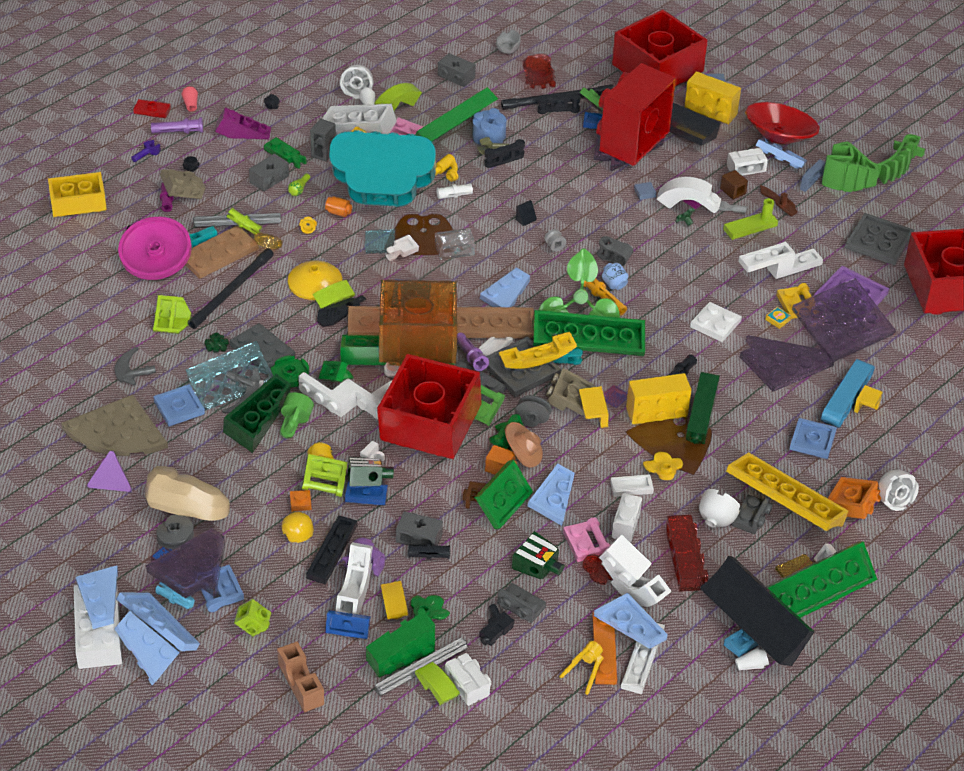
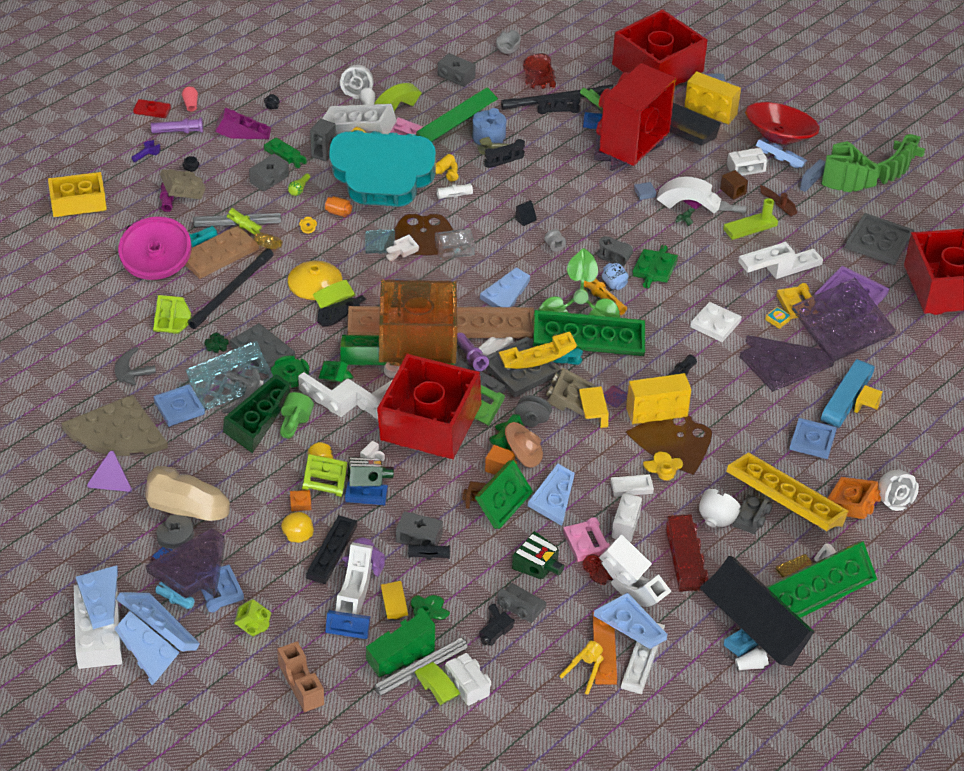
(655, 265): none -> green plate
(702, 408): dark green slope -> none

